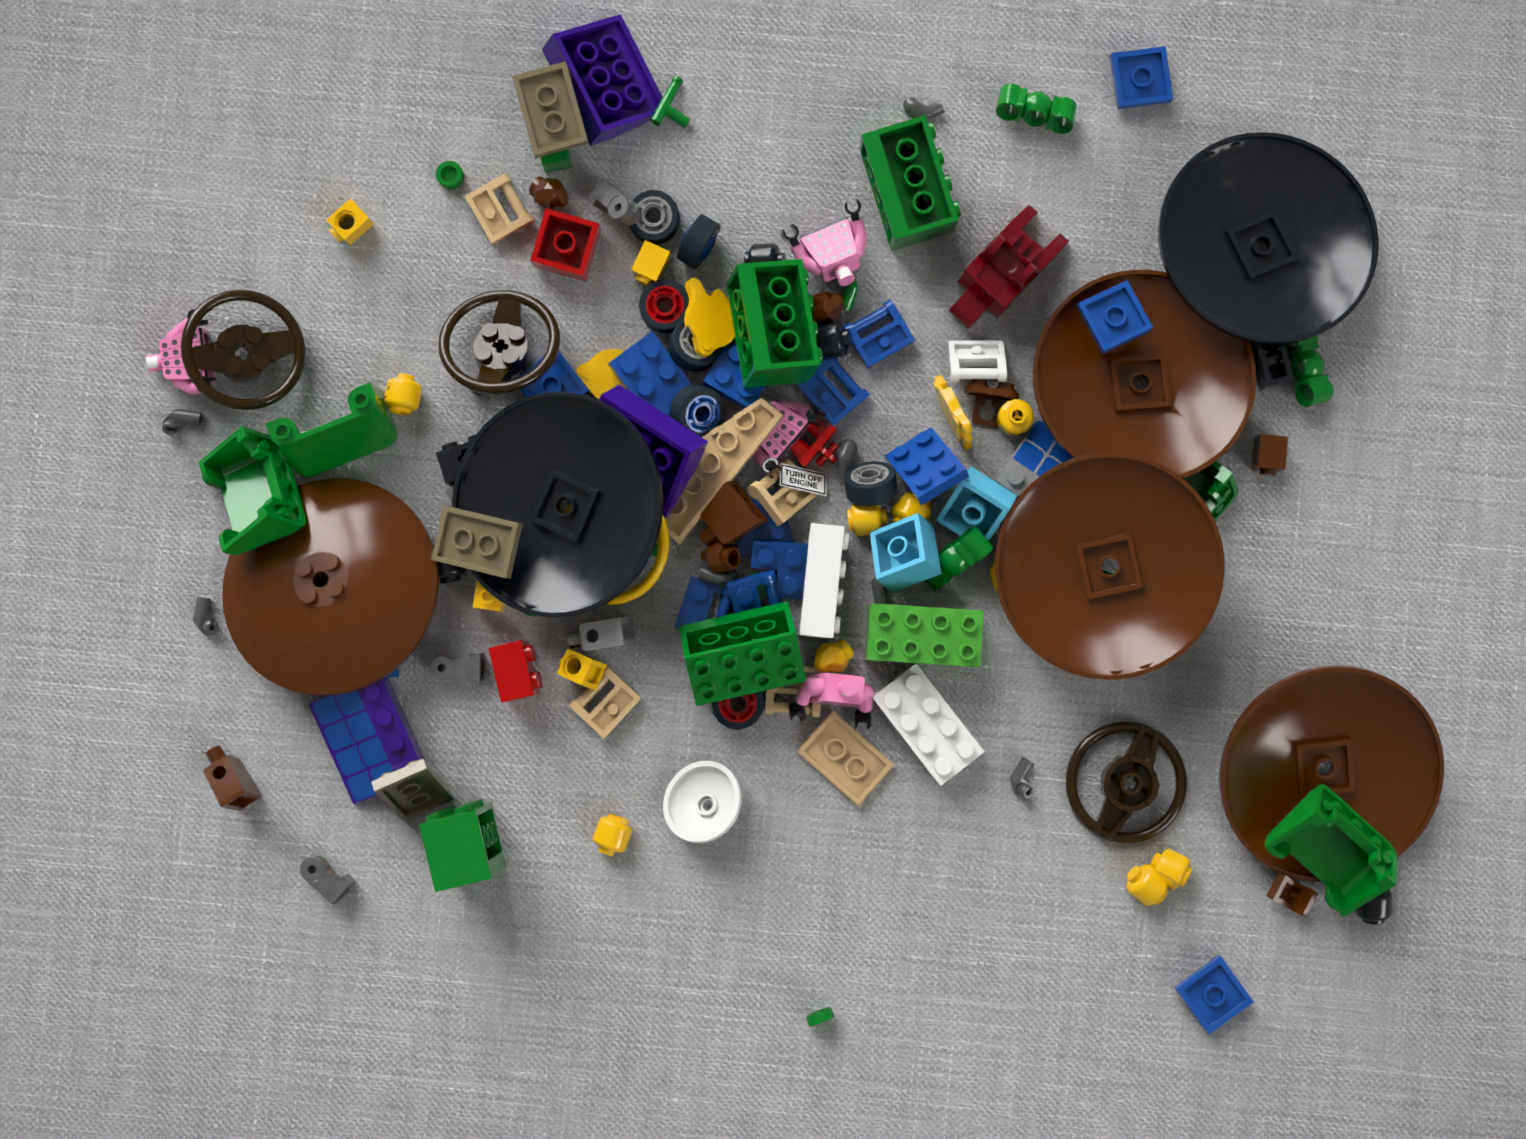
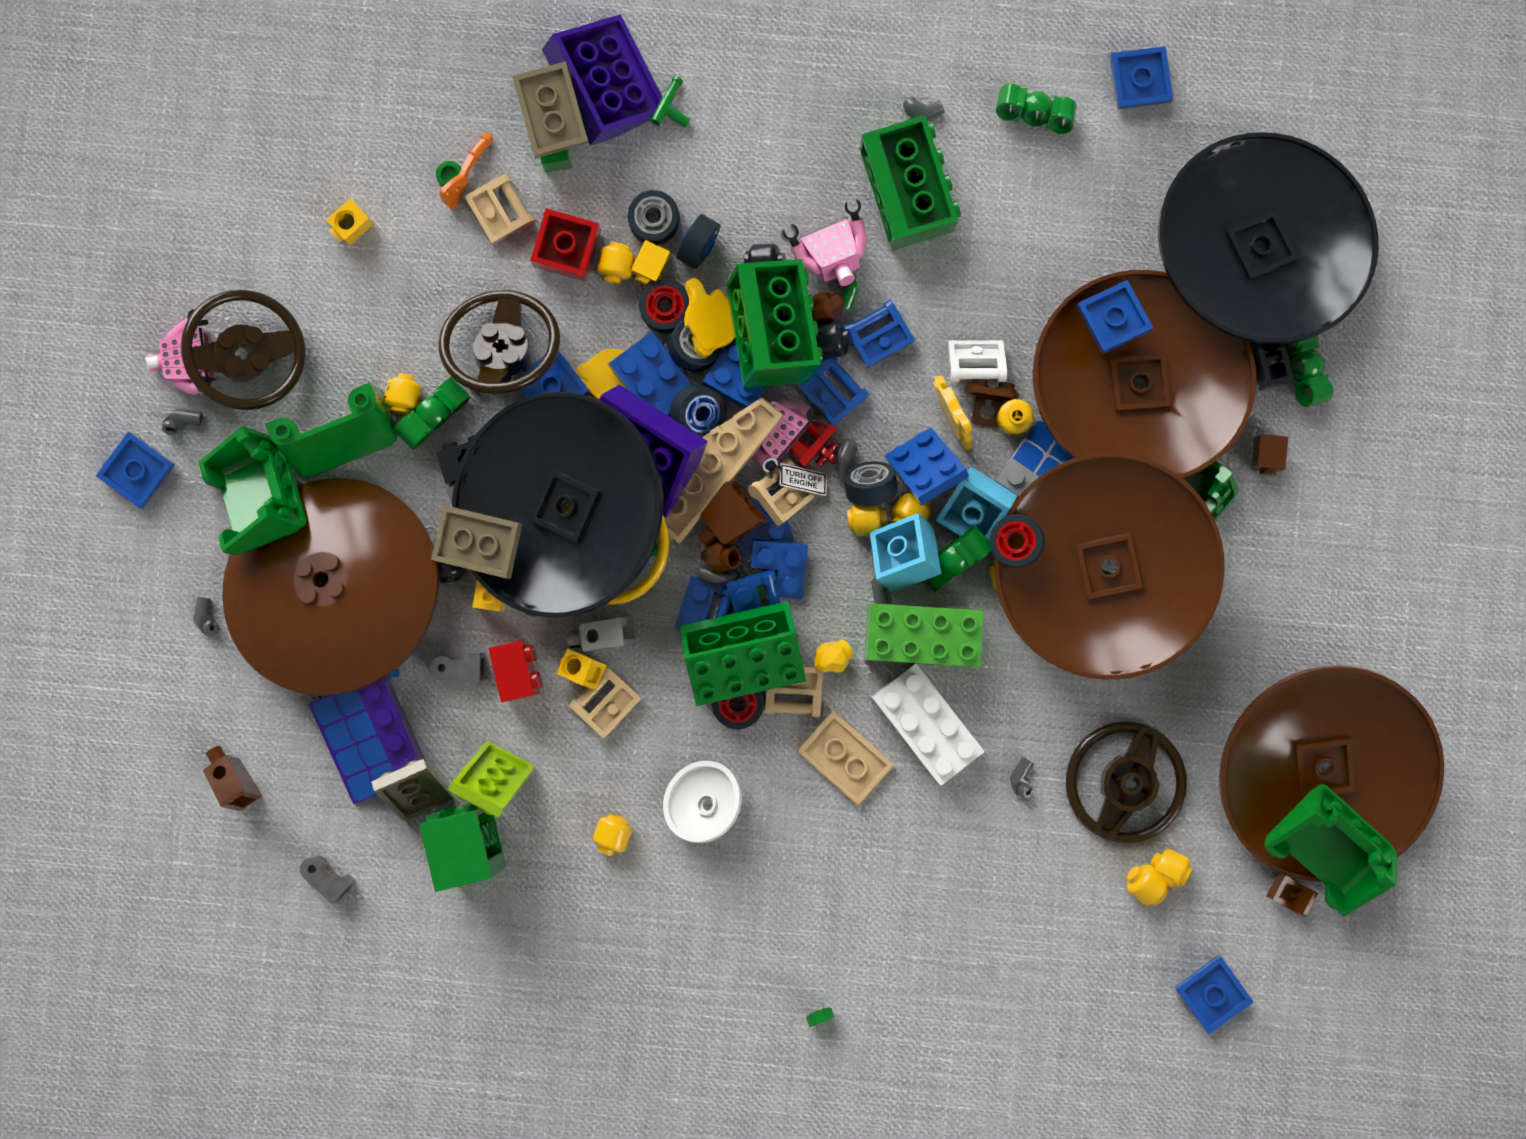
(135, 470): none -> blue plate
(431, 413): none -> green piece
(454, 189): none -> orange piece
(491, 778): none -> lime plate
(548, 192): reddish brown rock -> none
(614, 201): flat silver leg -> none
(615, 262): none -> yellow head
(822, 581): white brick -> none
(836, 691): bright pink torso -> none
(1001, 536): none -> wheel
(1003, 270): dark red piece -> none
(1376, 910): black head -> none

